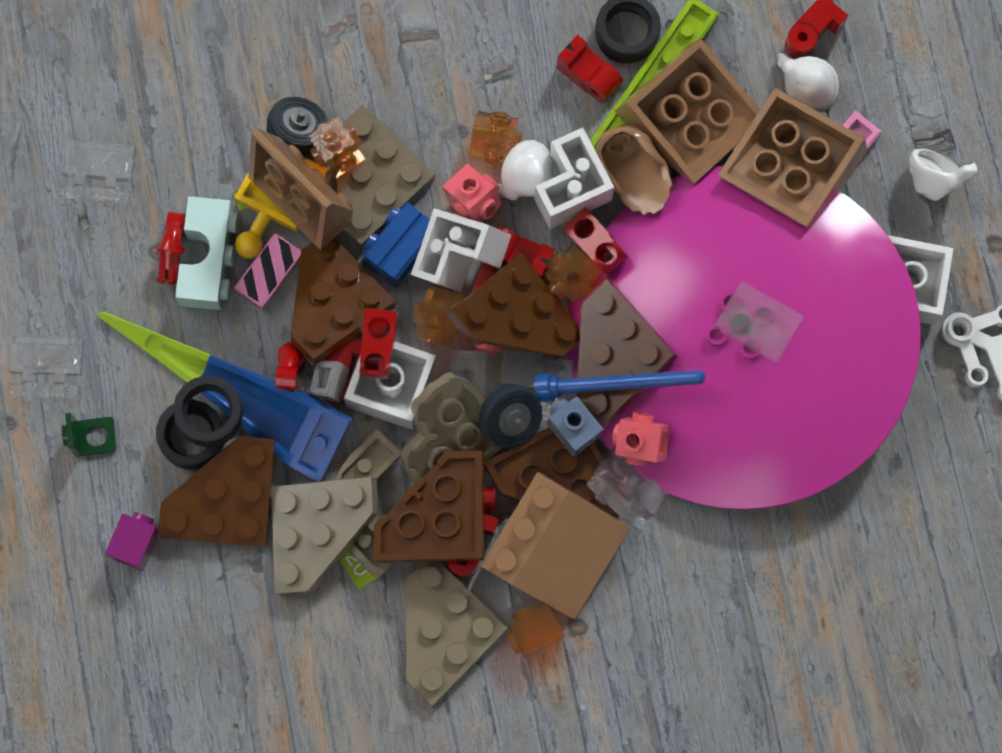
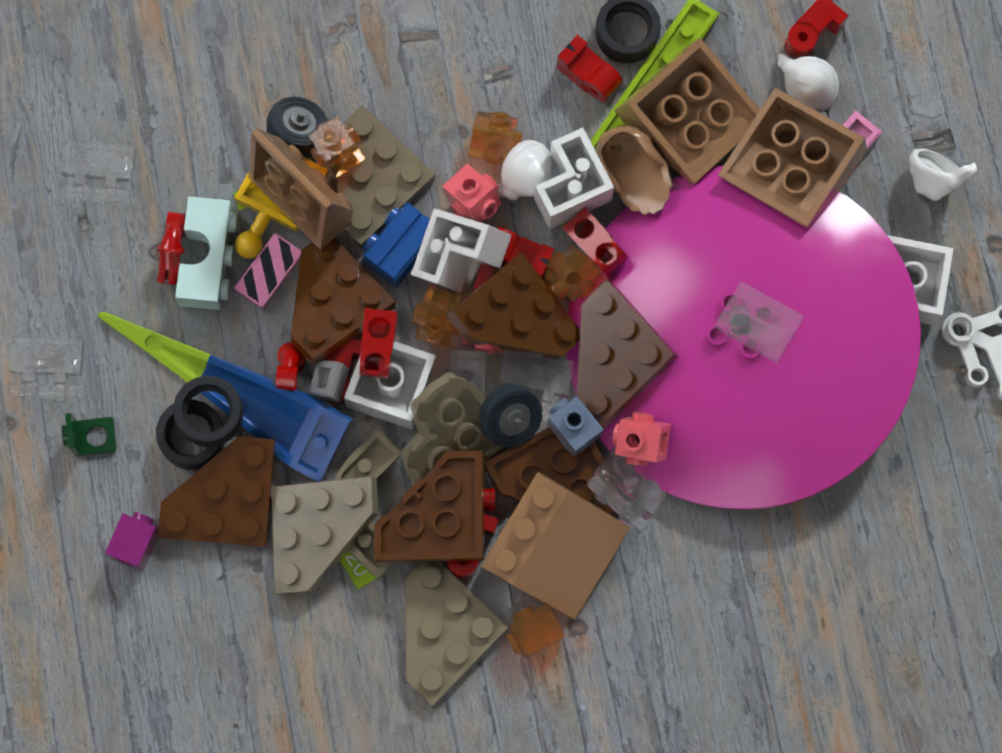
(550, 387): blue piece -> none

